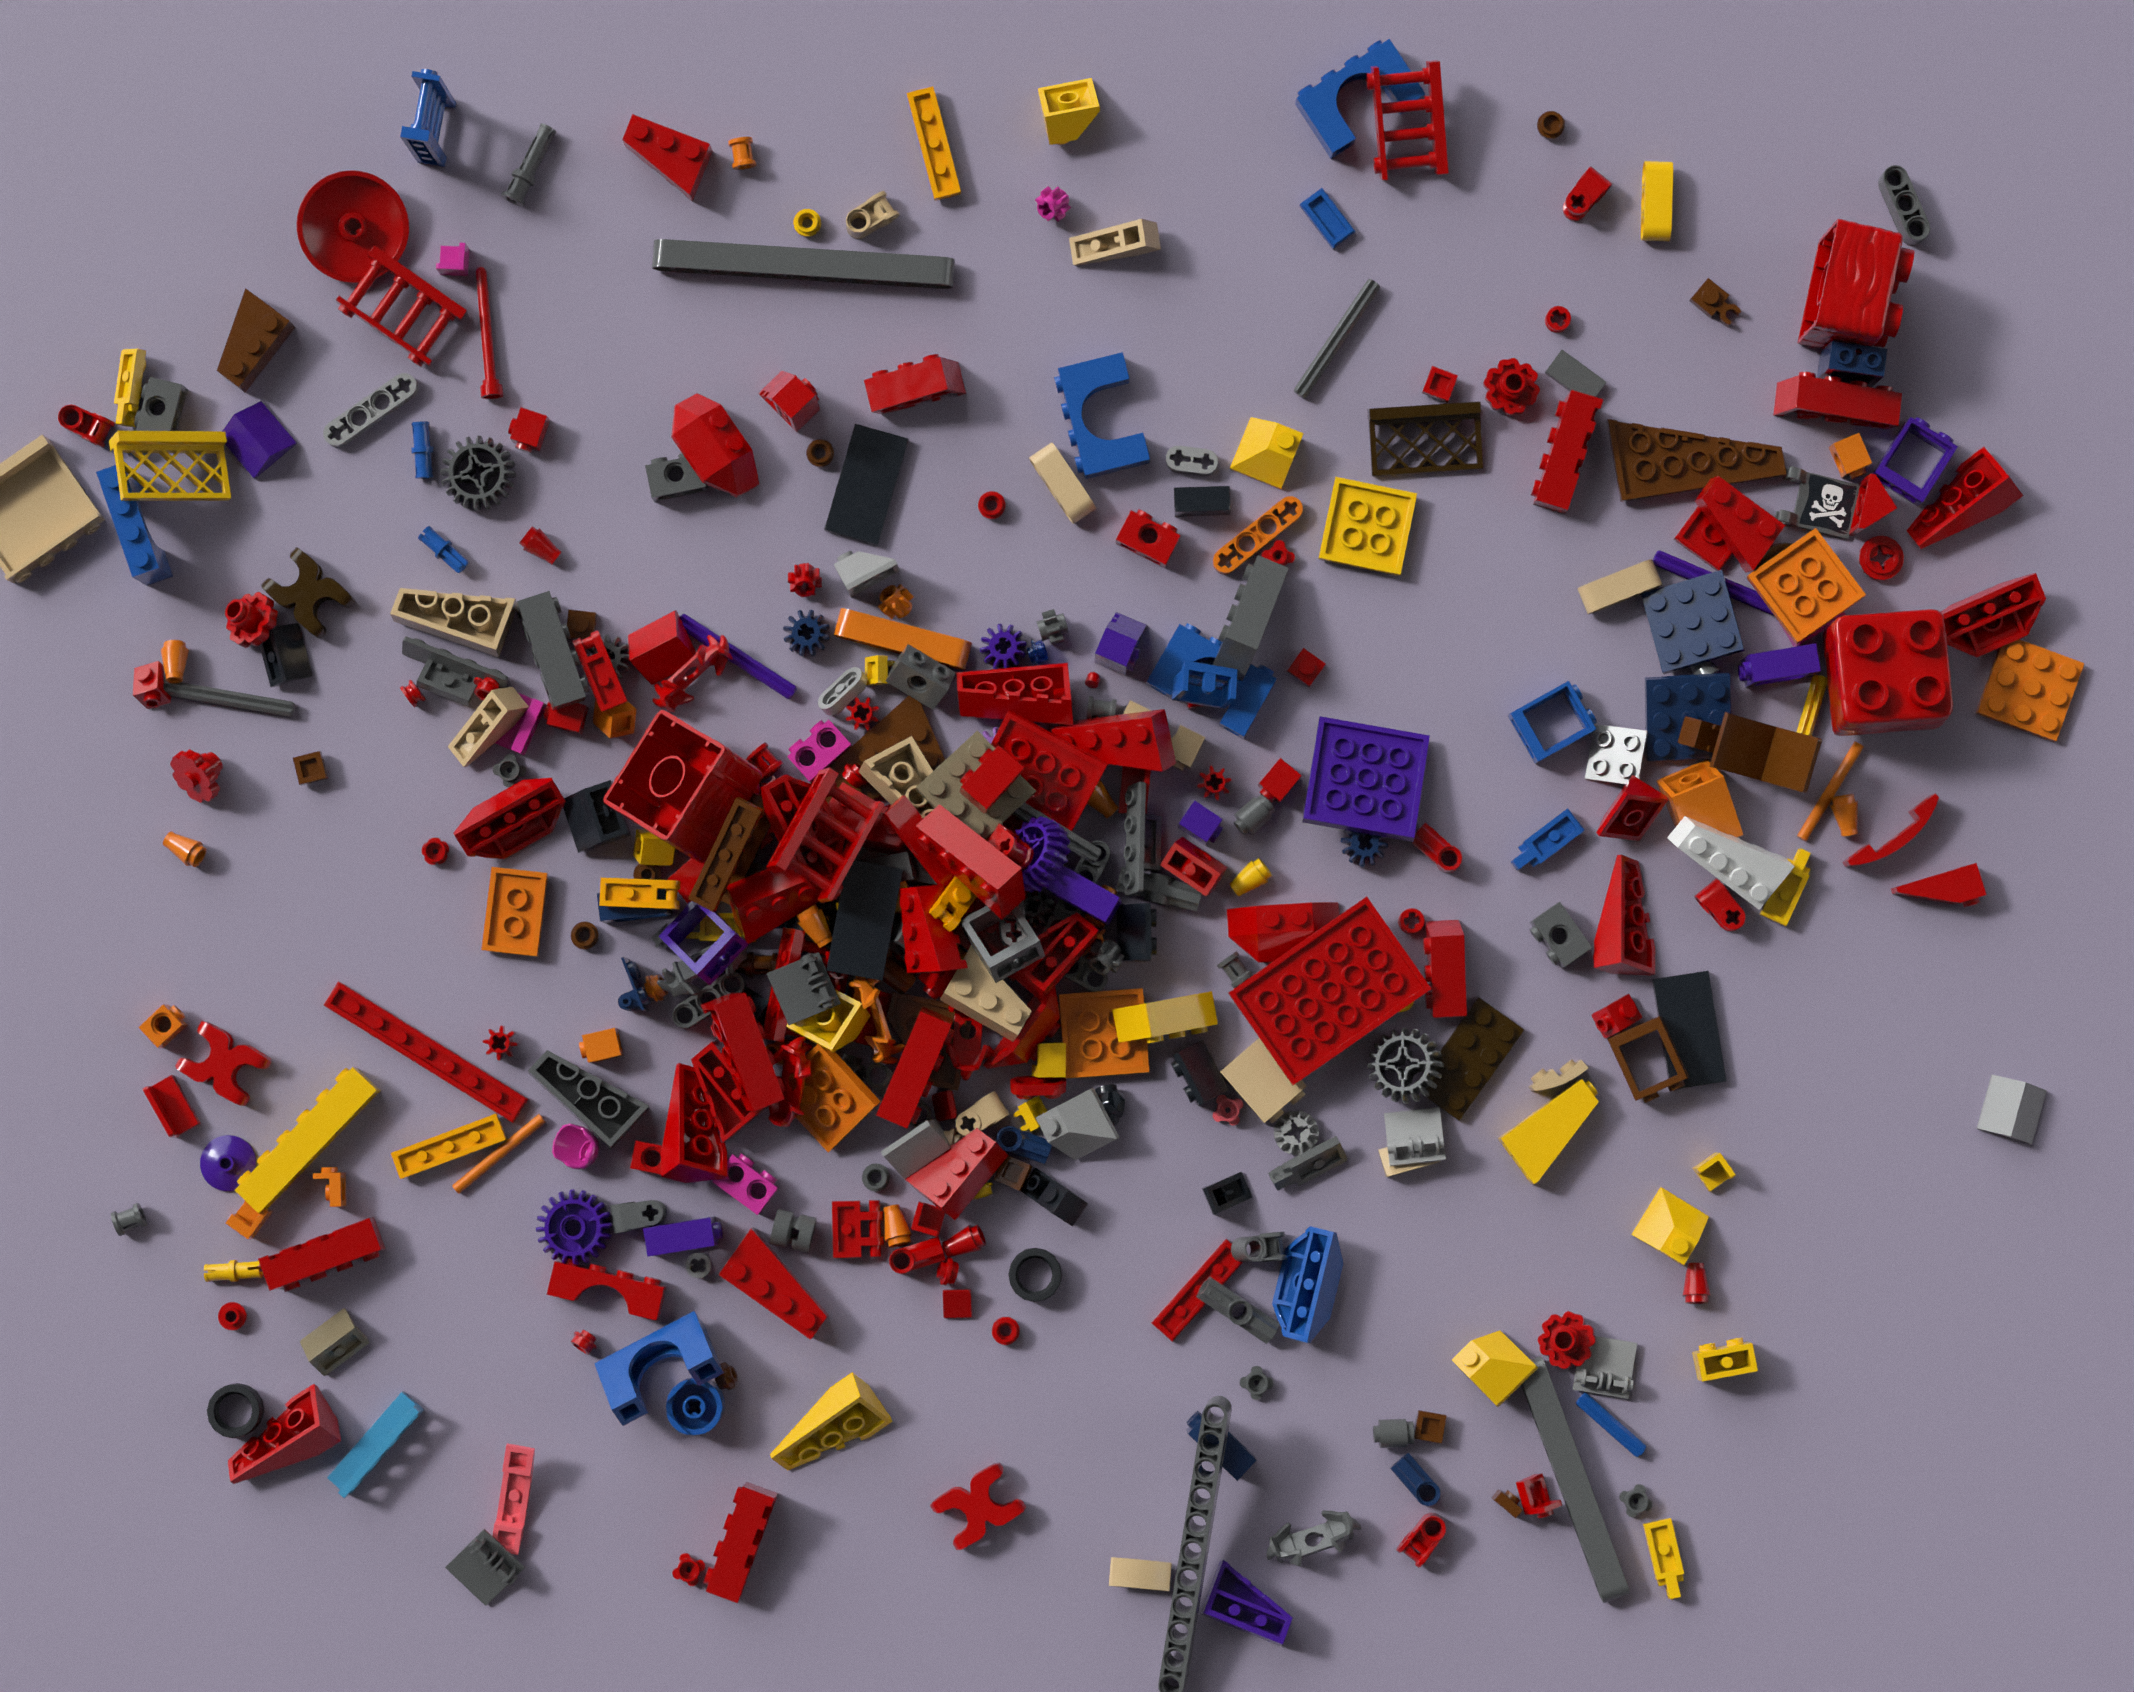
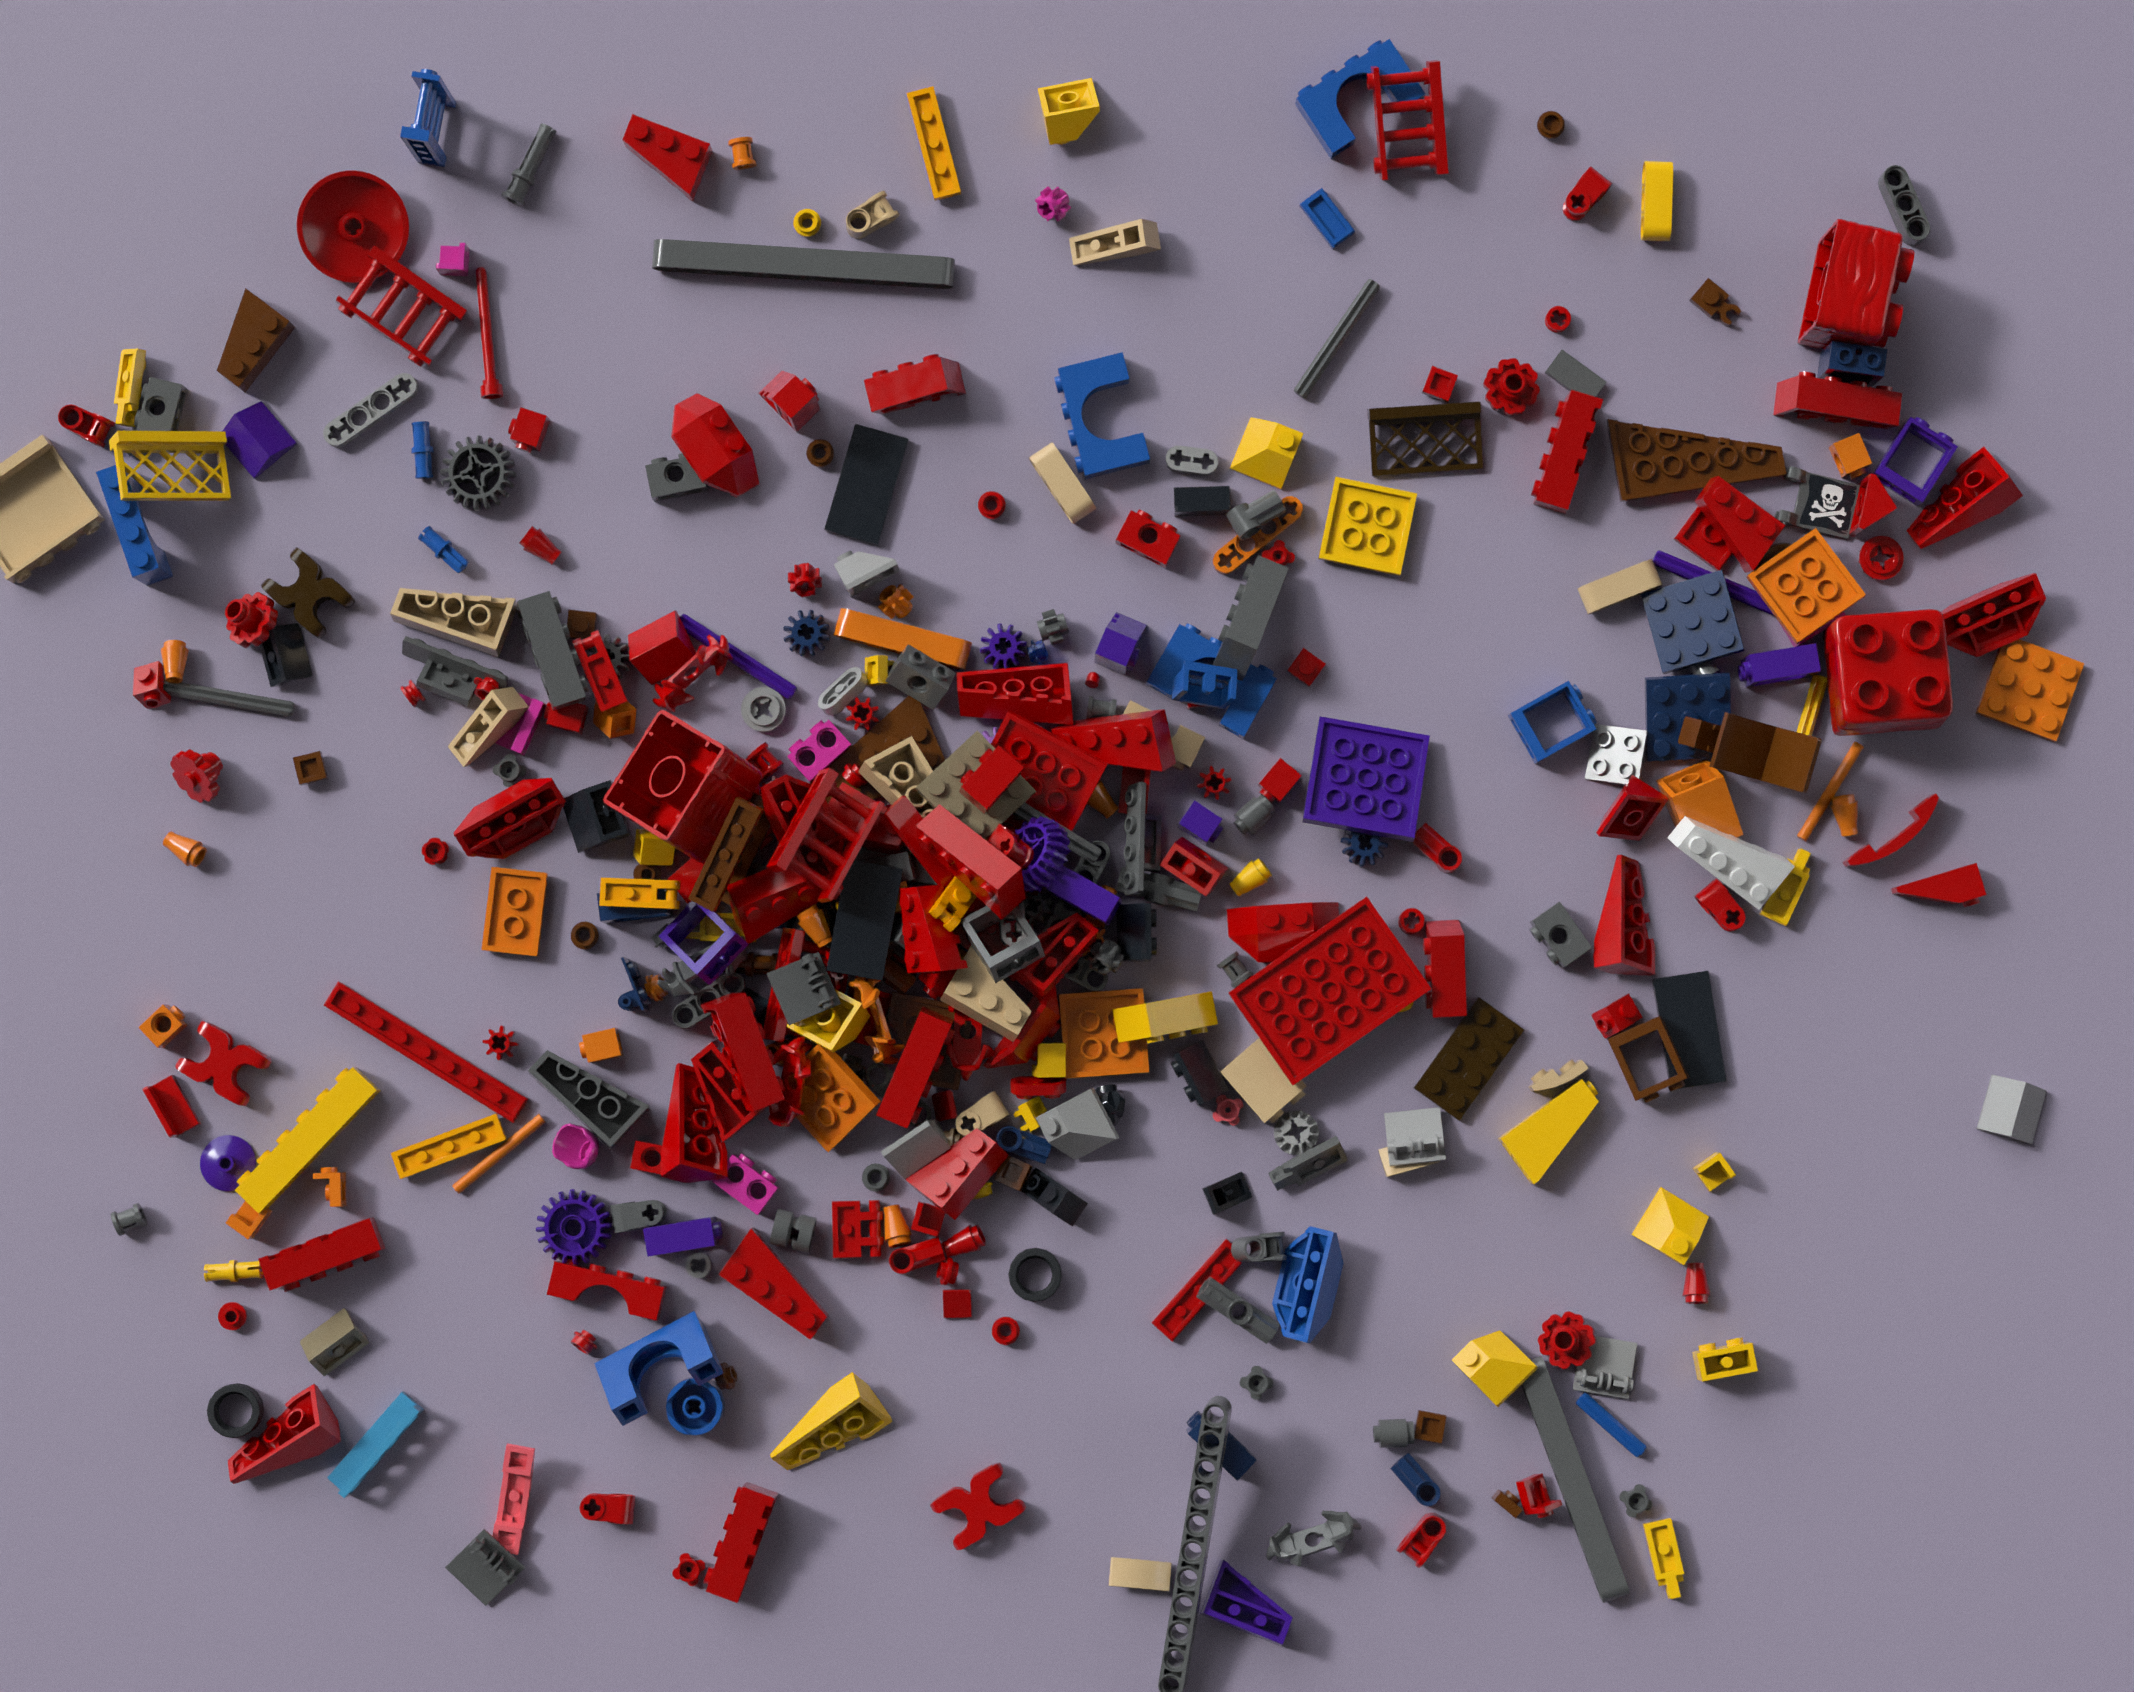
(614, 1508): none -> red piece
(763, 695): none -> light grey gear
(1249, 518): none -> dark grey piece
(1406, 1077): dark grey gear -> none
(1548, 840): blue hinge -> none

